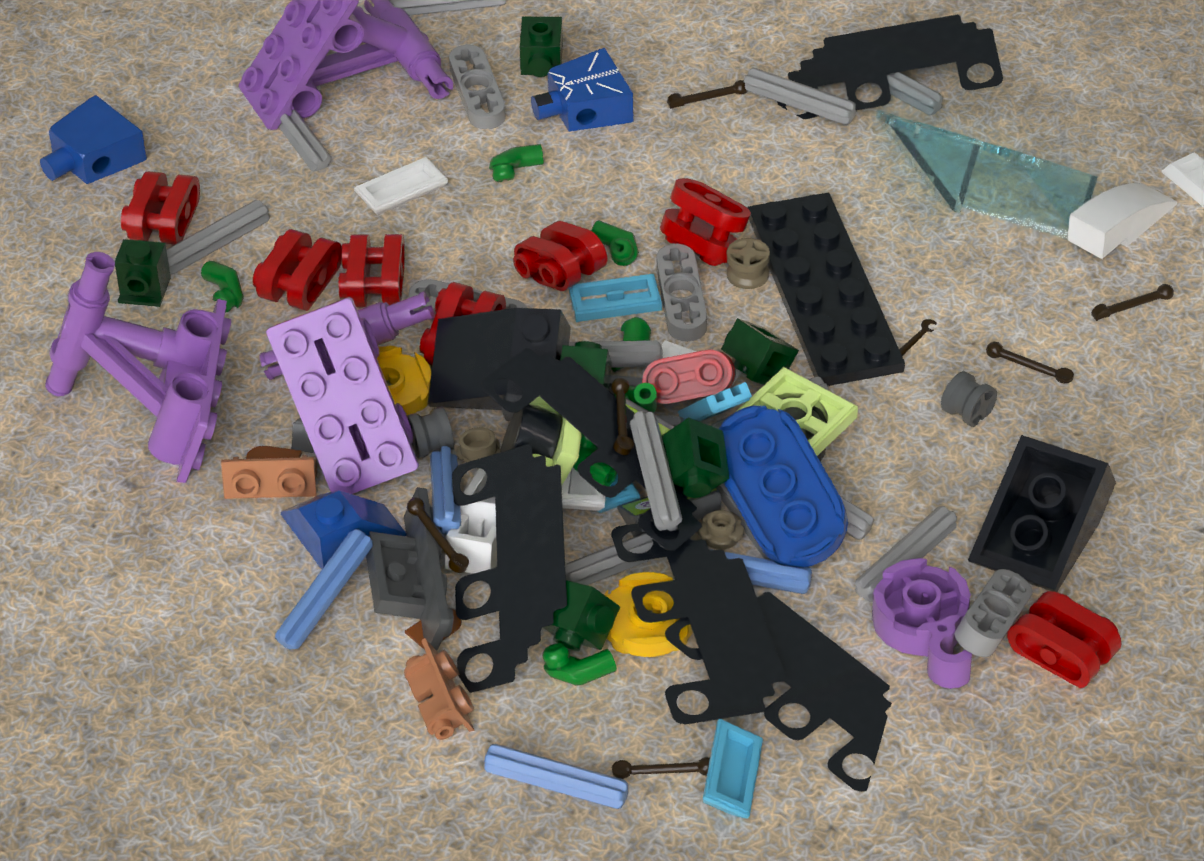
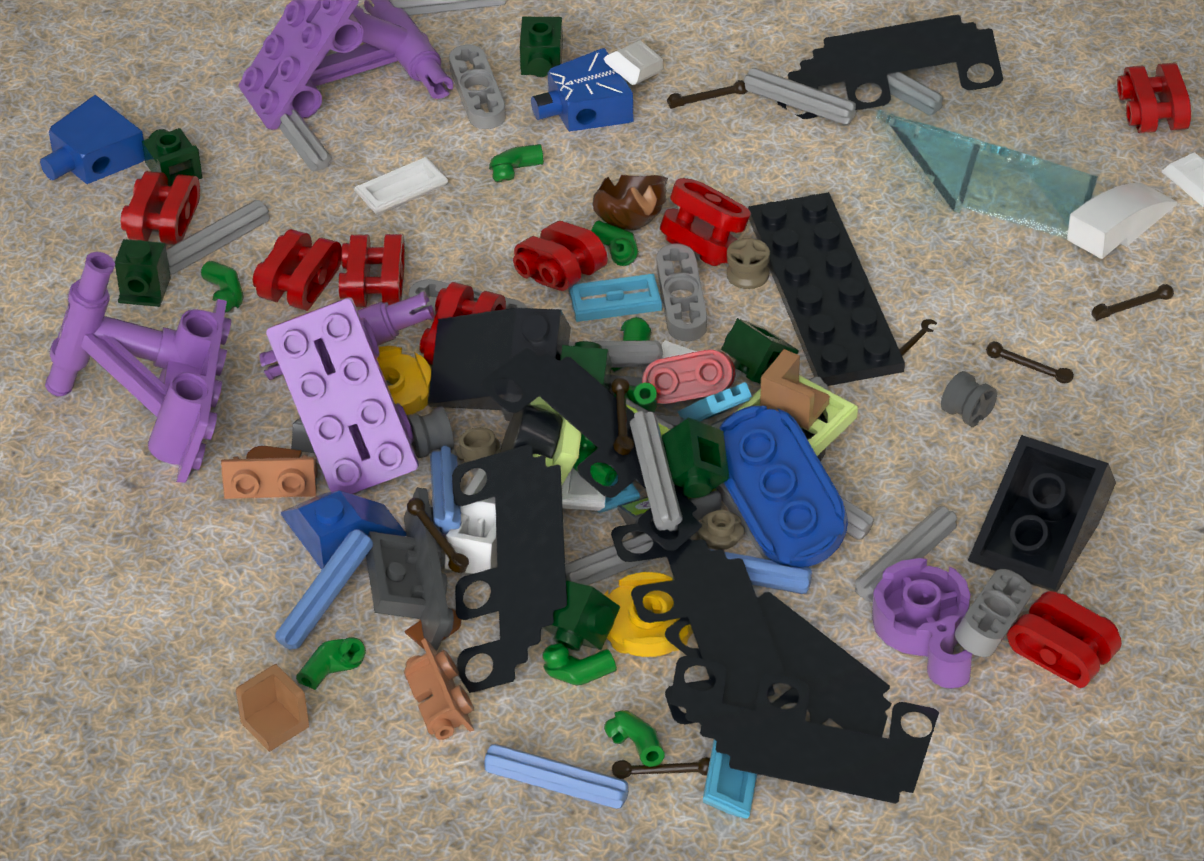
(168, 149): none -> dark green brick
(272, 707): none -> medium nougat panel
(331, 658): none -> green arm
(631, 201): none -> reddish brown hair
(635, 62): none -> white tile
(644, 736): none -> green arm
(783, 391): none -> medium nougat panel
(790, 748): none -> black piece
(1143, 107): none -> red brick

